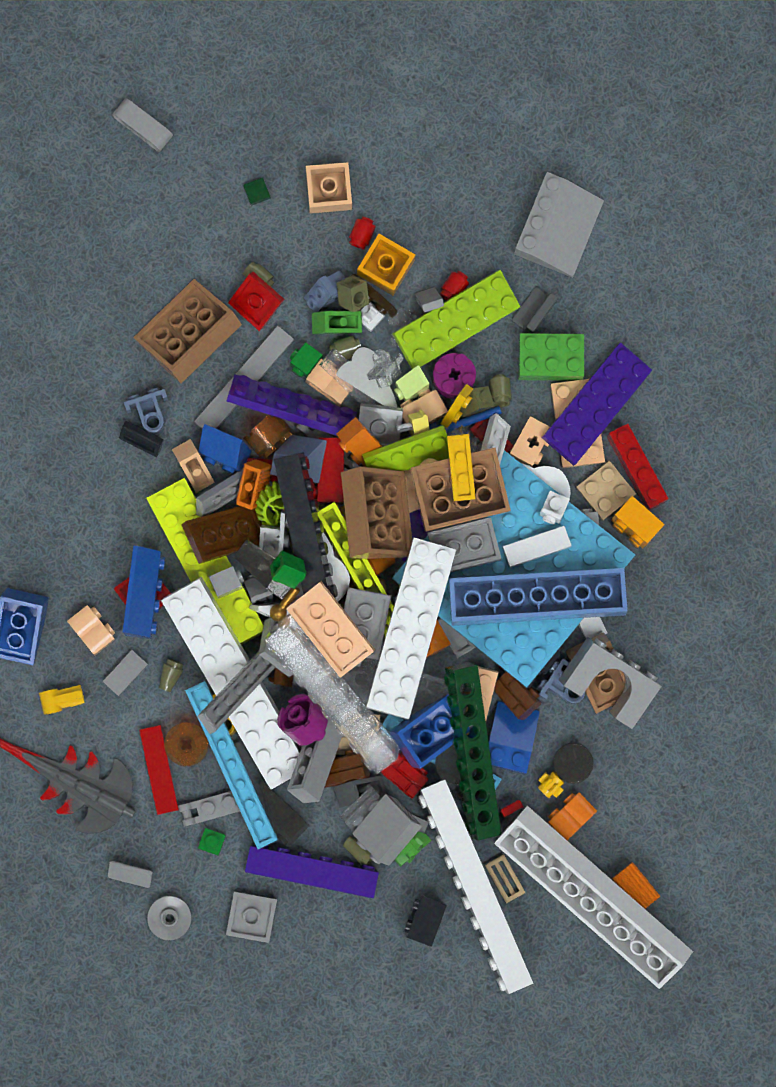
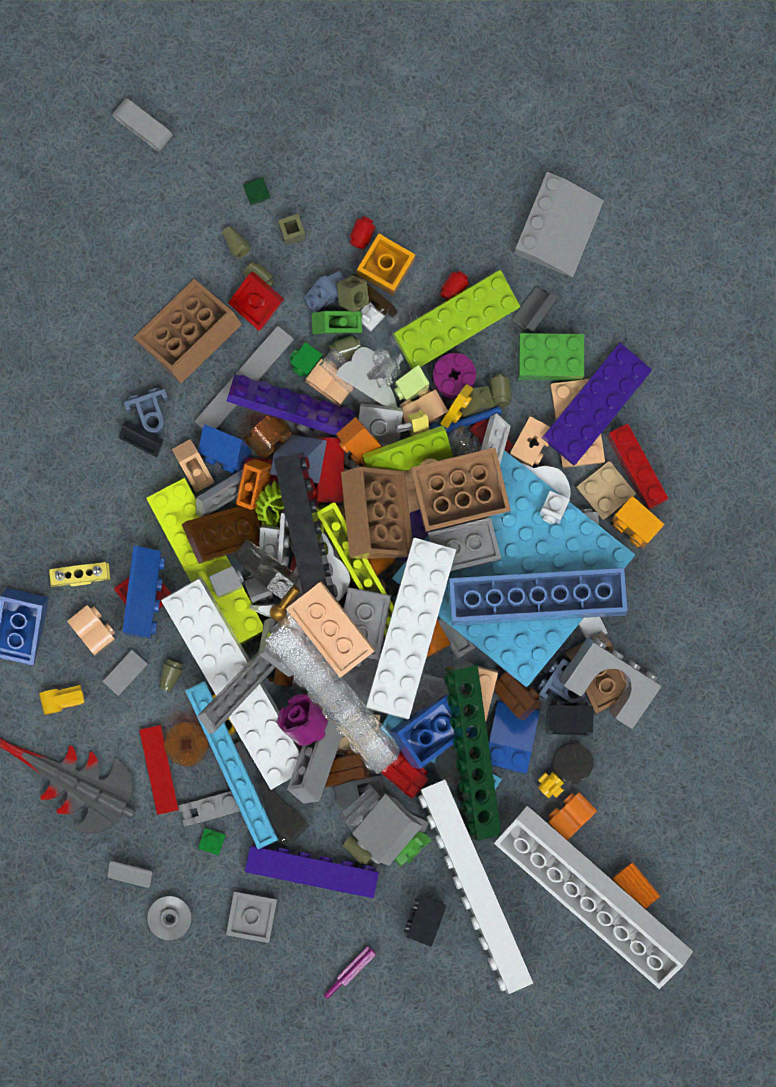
(100, 573): none -> light yellow piece
(236, 243): none -> olive cone
(288, 569): green brick -> none
(291, 229): none -> olive brick
(329, 187): light nougat brick -> none
(351, 970): none -> magenta axle
(429, 299): light grey tile -> none
(461, 467): yellow tile -> none
(511, 808): red tile -> none
(513, 895): tan tile -> none
(537, 546): white tile -> none
(569, 719): none -> black brick

